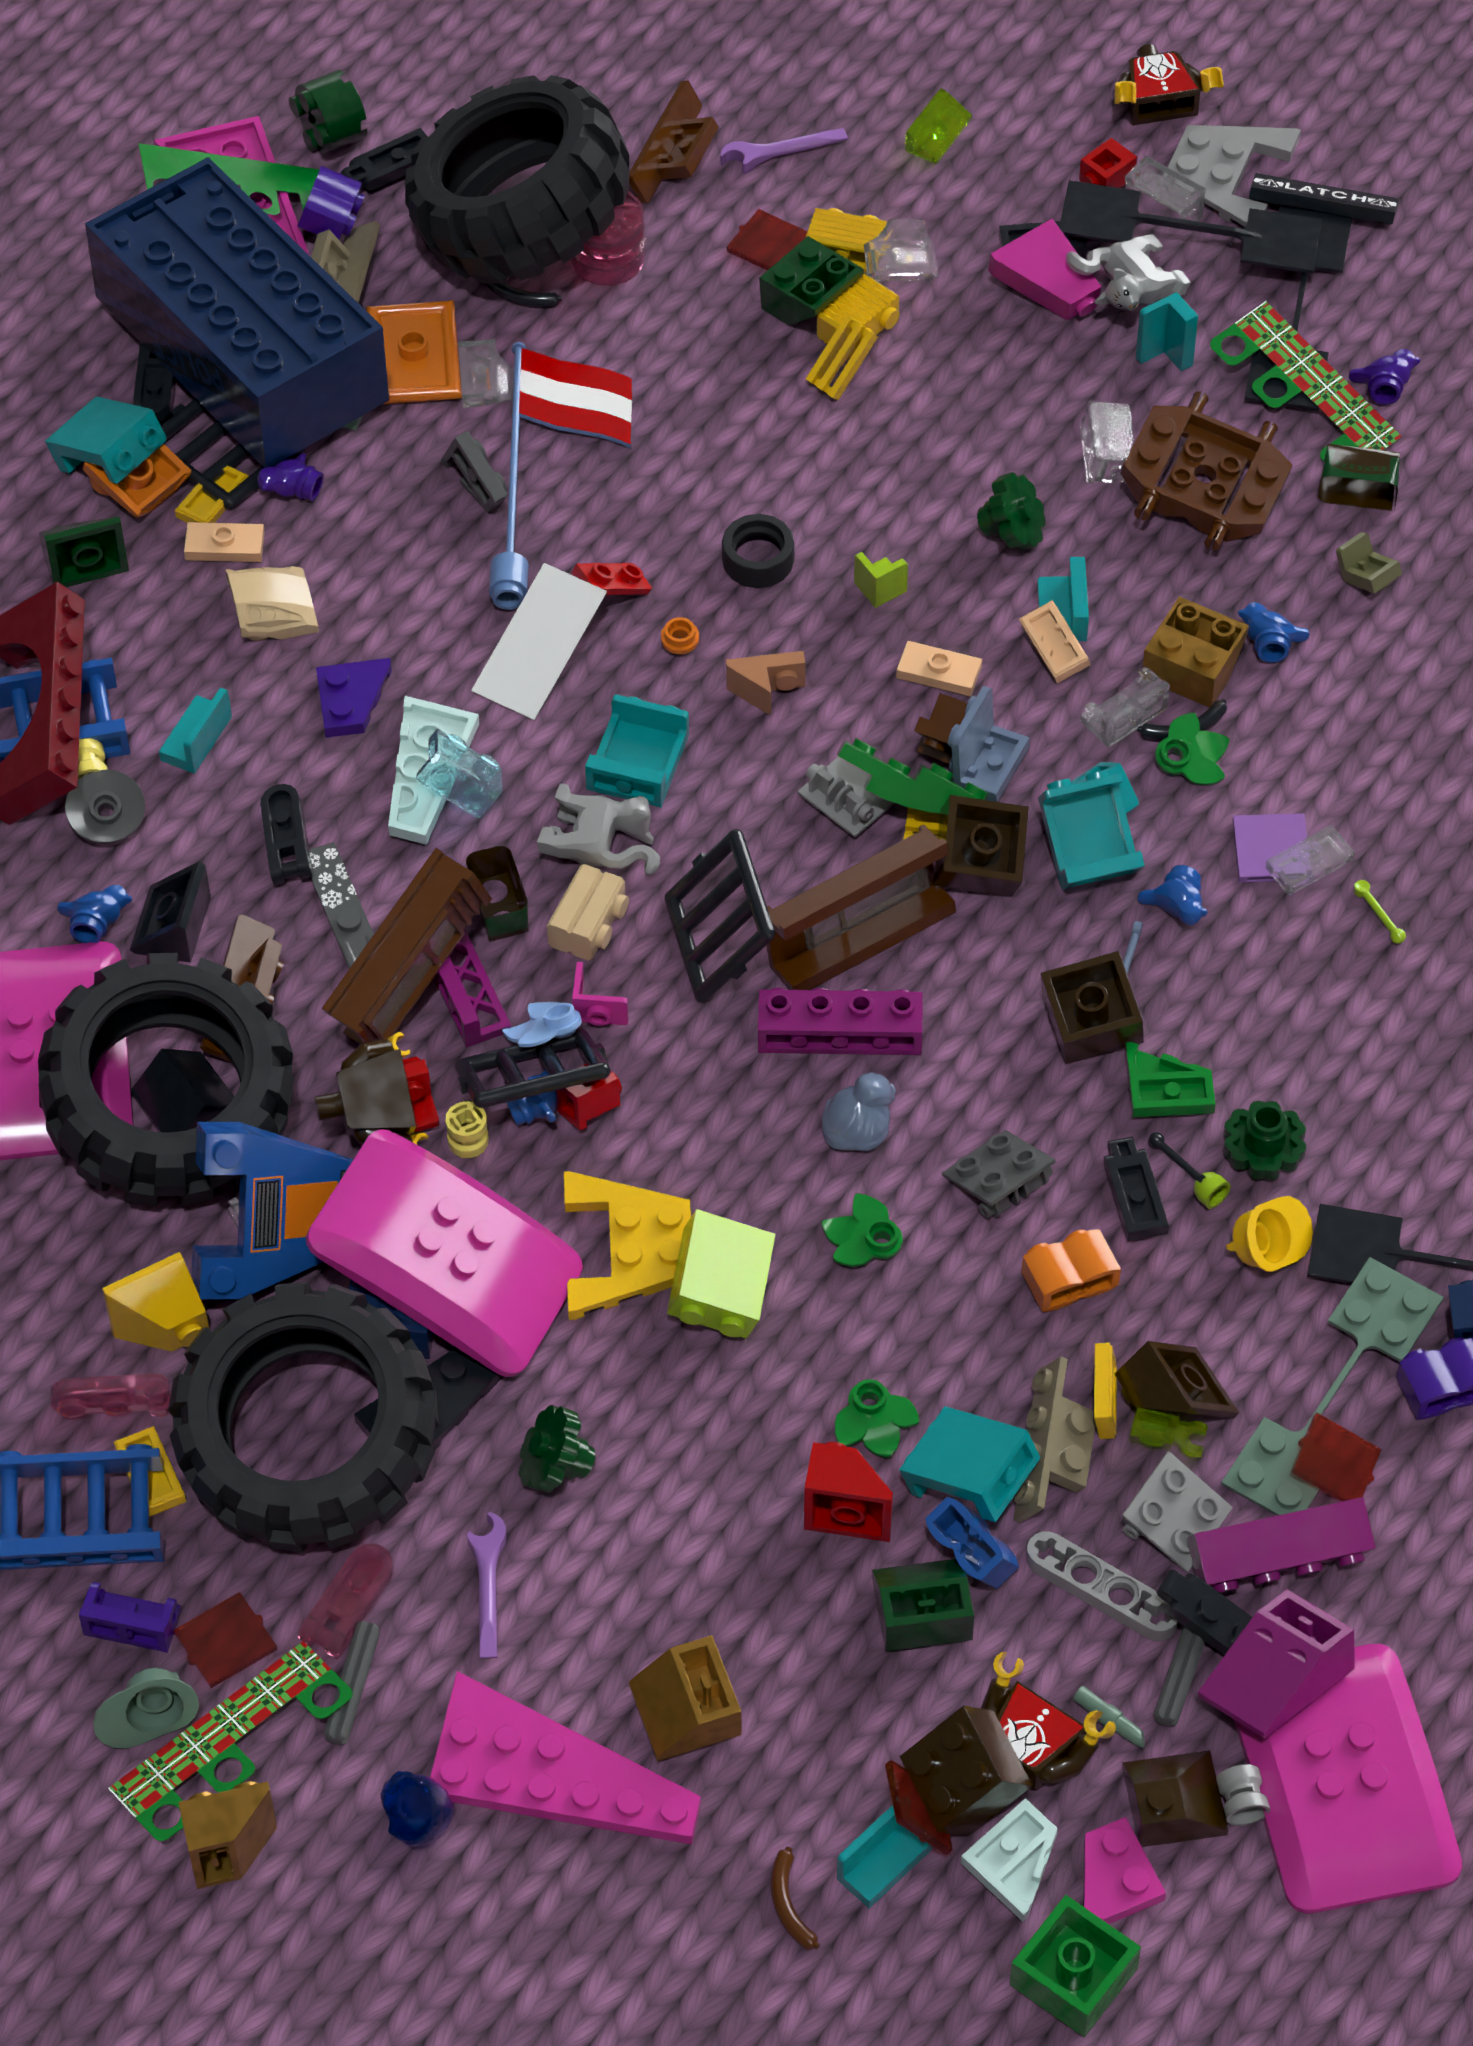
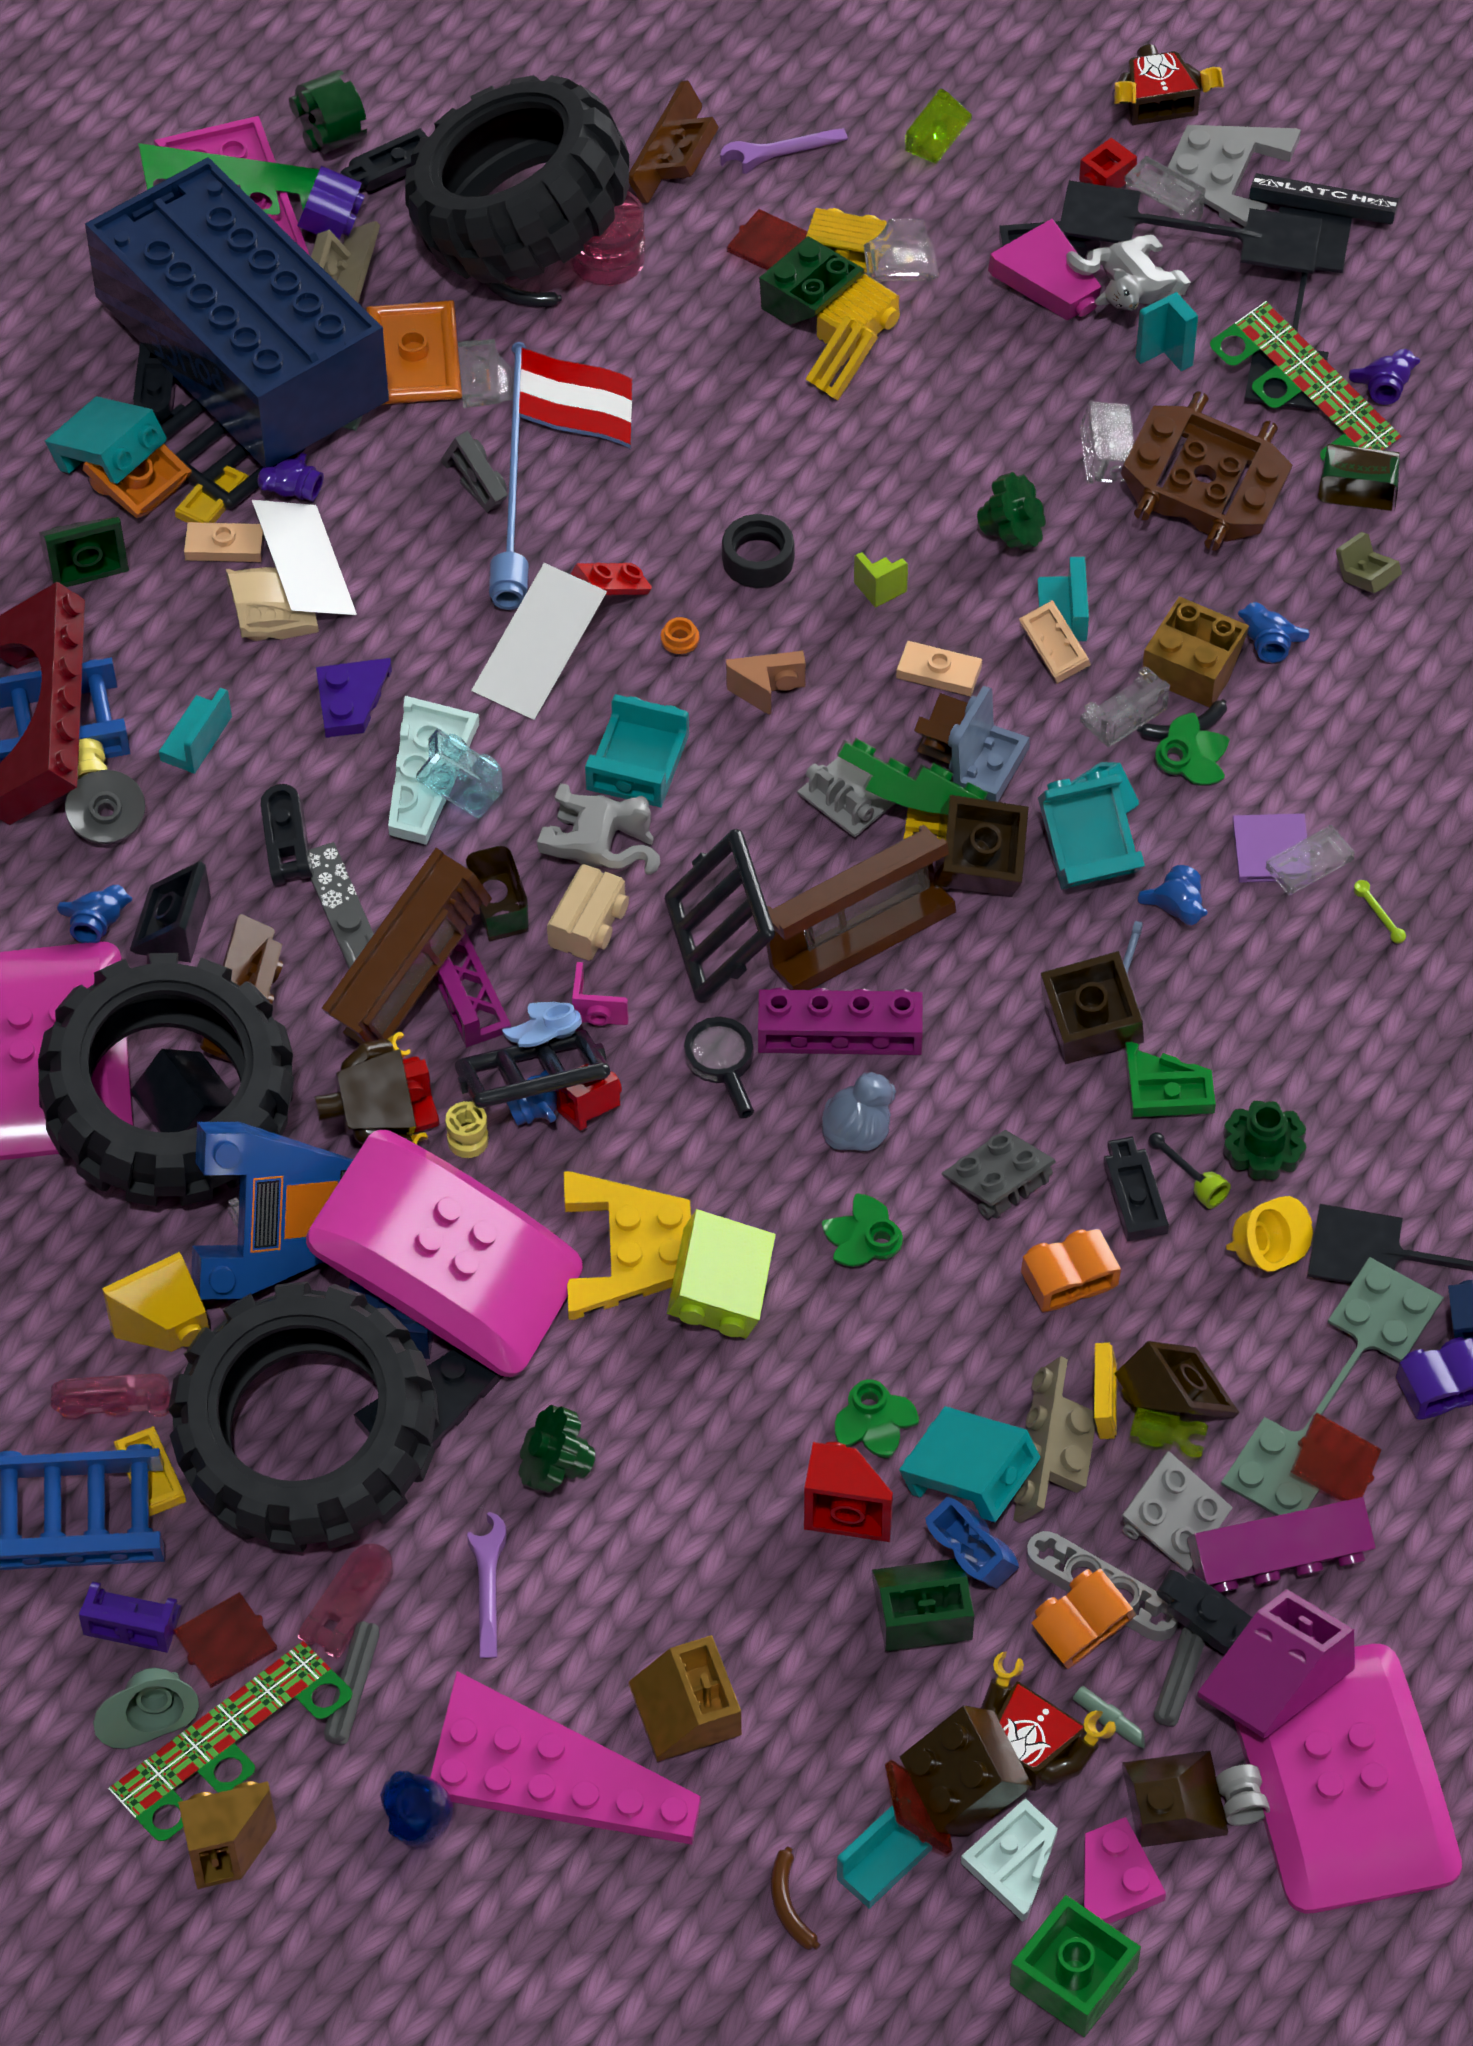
(304, 557): none -> white sticker
(721, 1053): none -> piece
(1082, 1617): none -> orange brick

